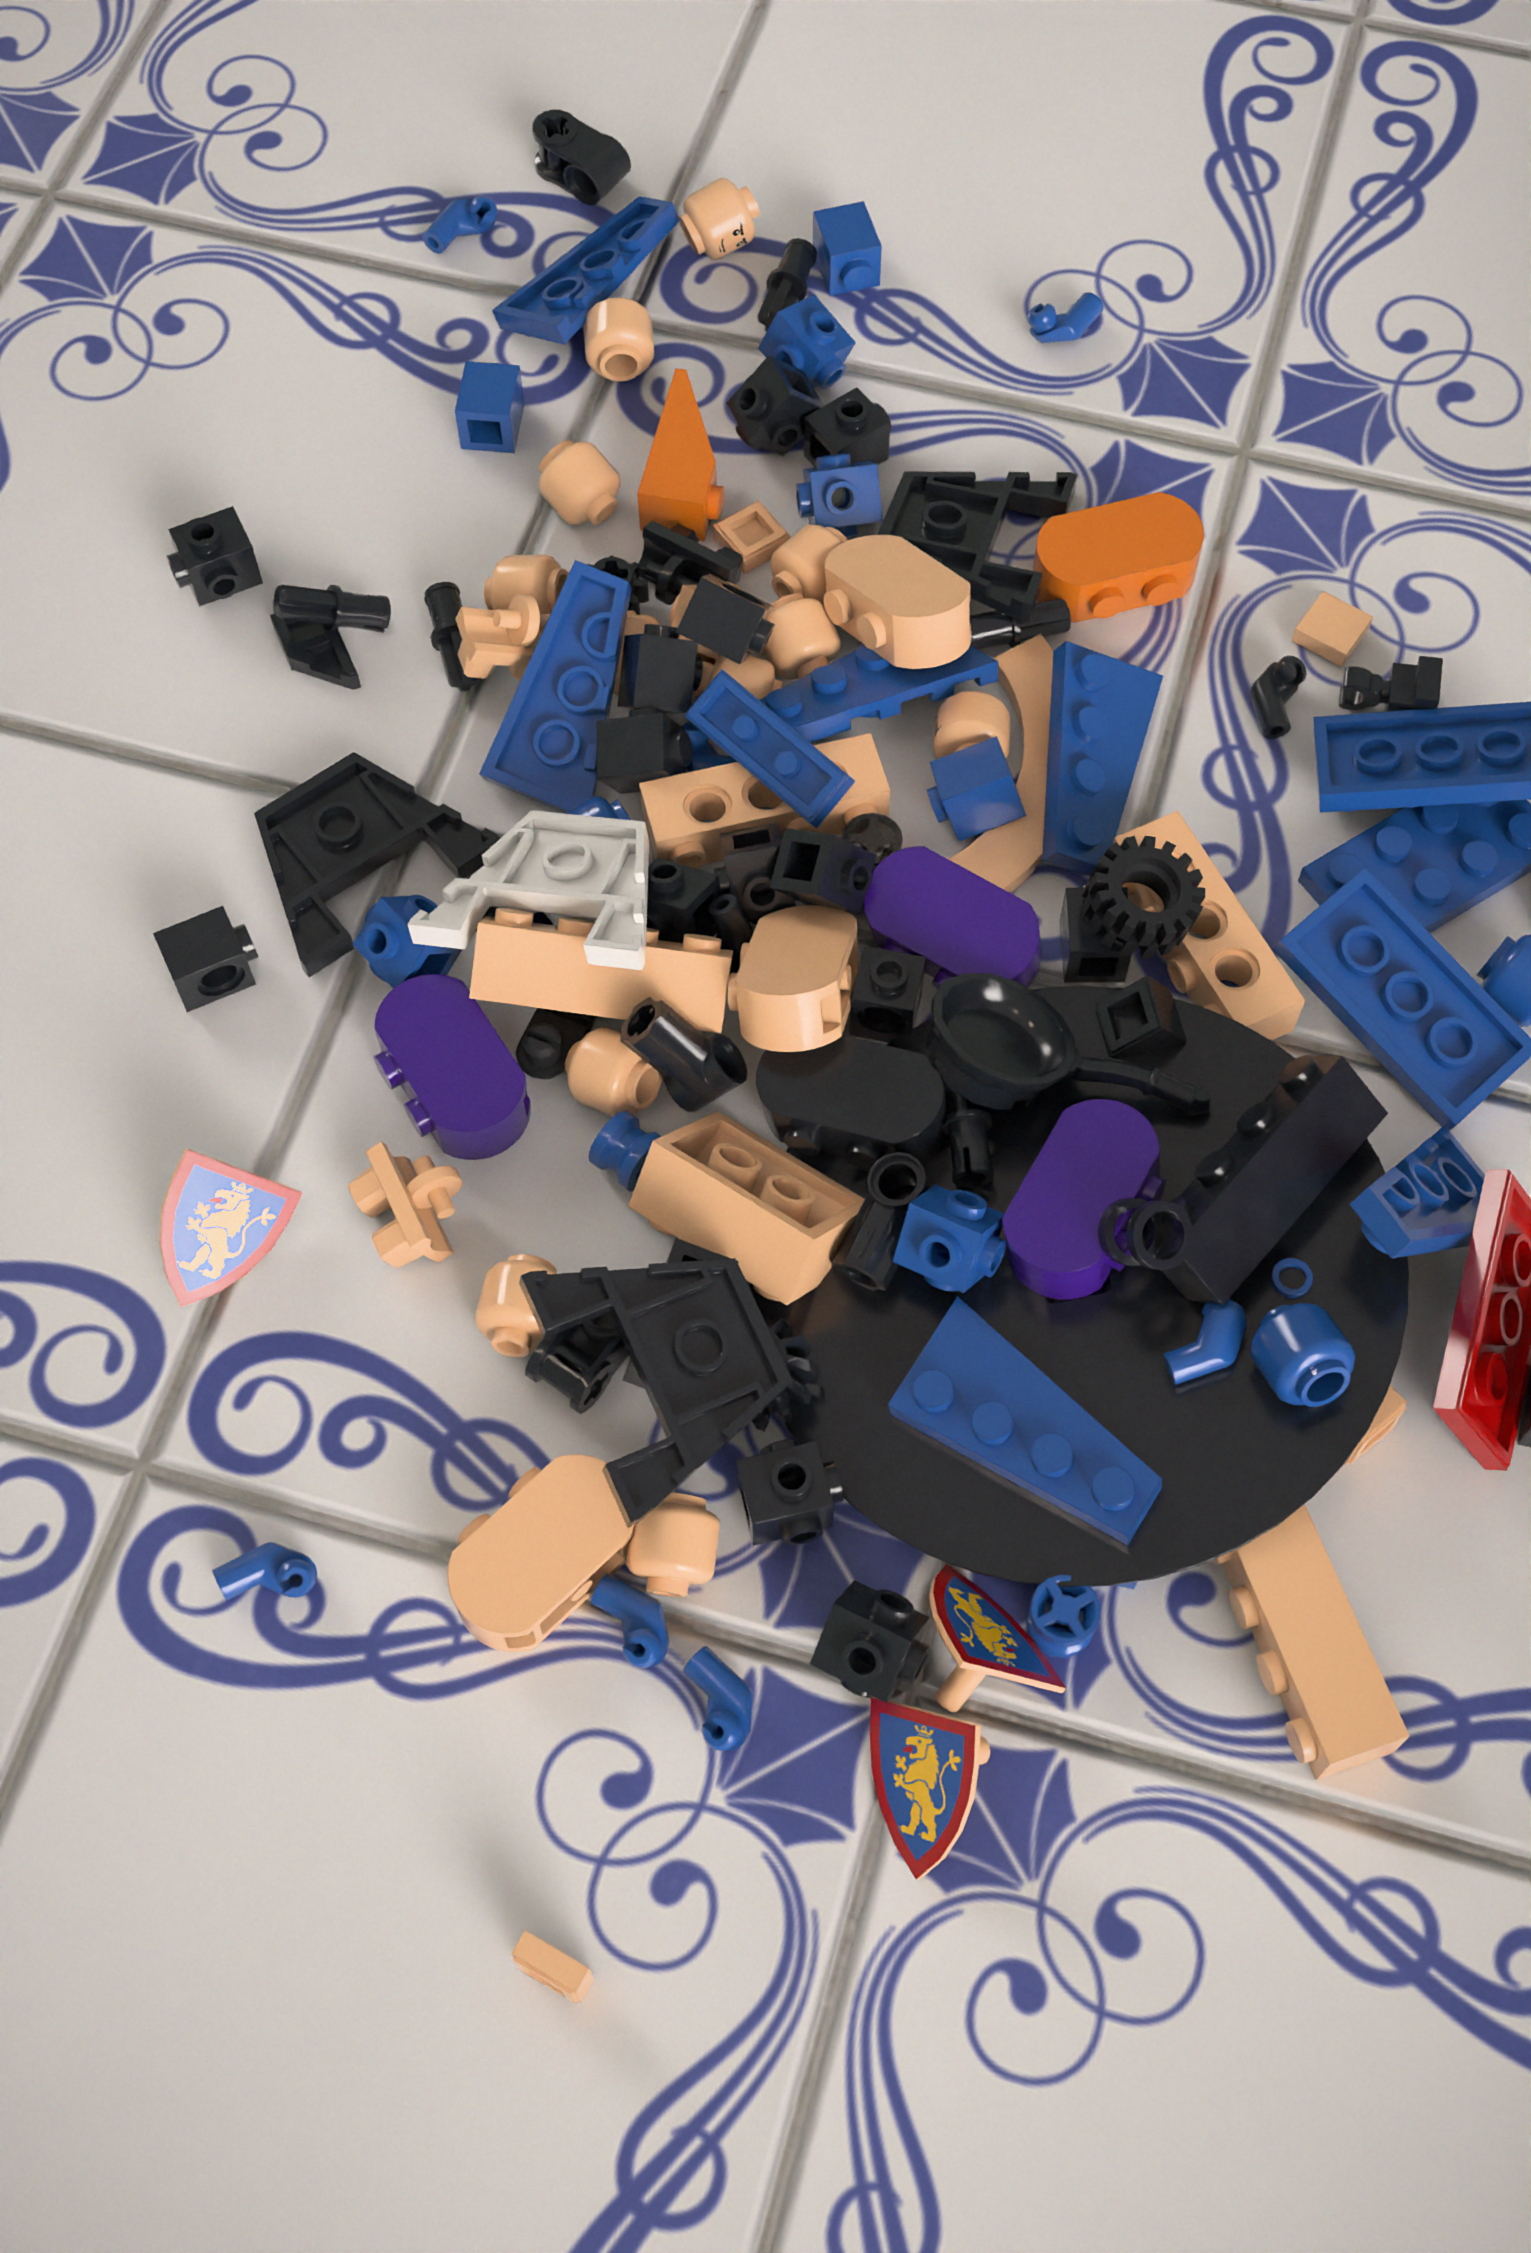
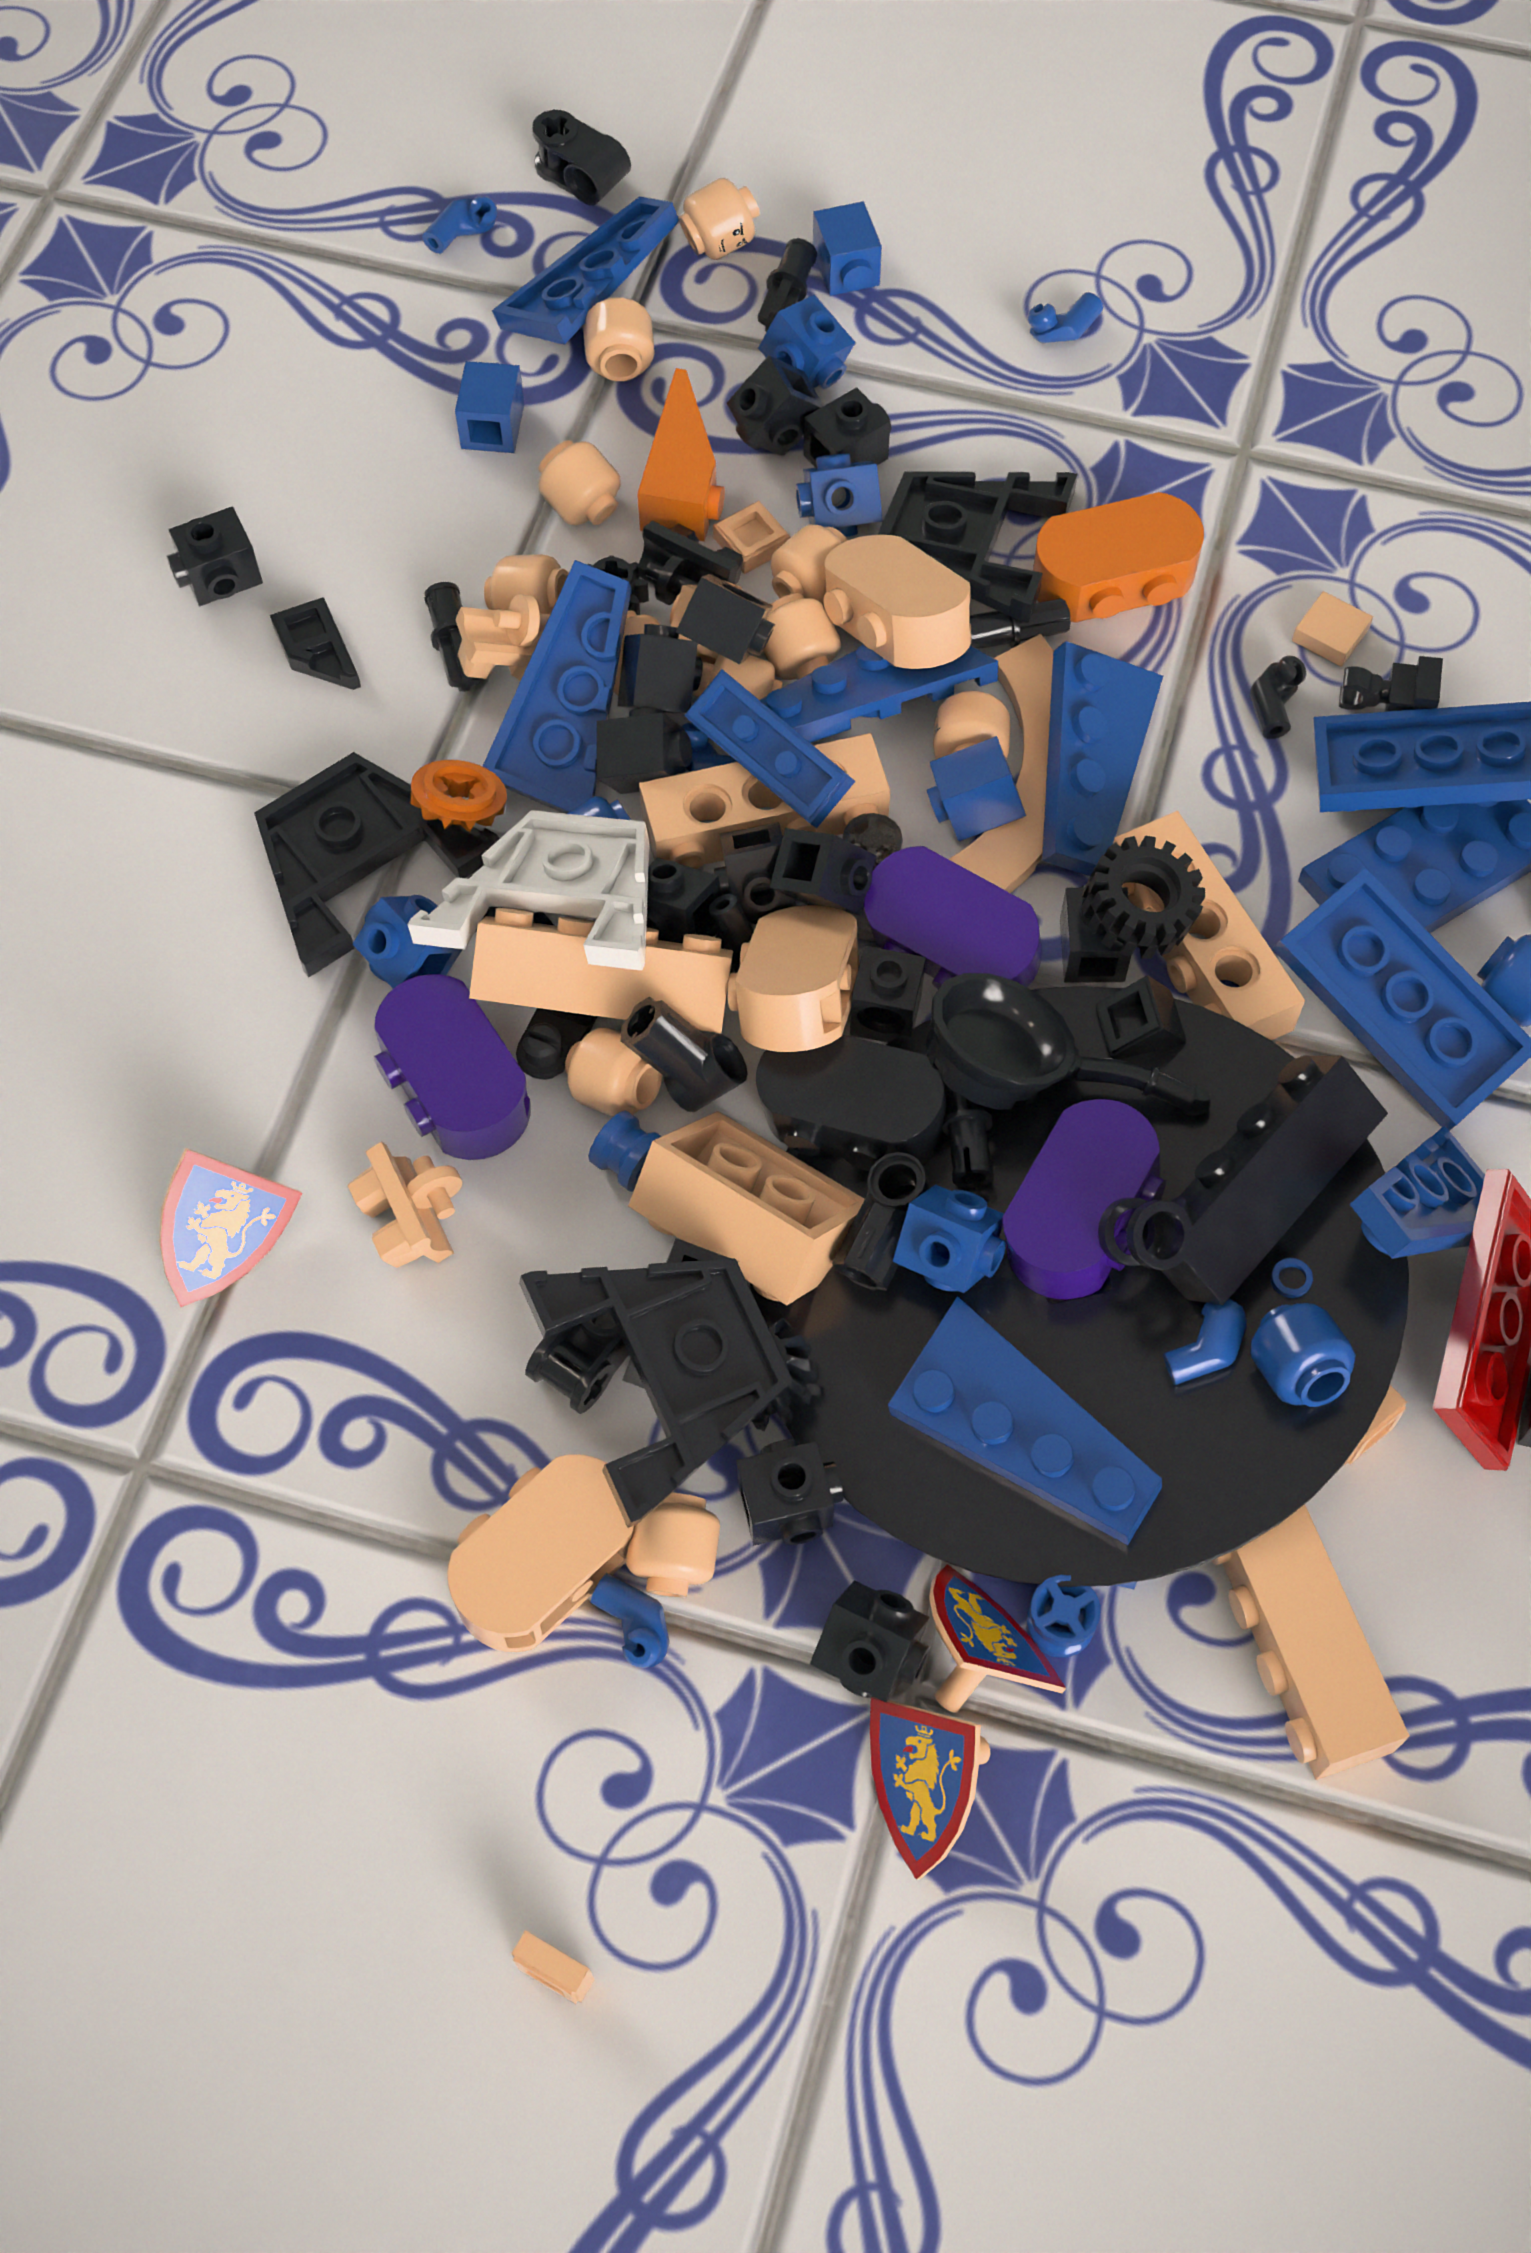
(207, 957): black brick -> none
(268, 1566): blue arm -> none
(332, 607): black axle -> none
(458, 779): none -> orange gear
(503, 1309): light nougat head -> none
(728, 1700): blue arm -> none

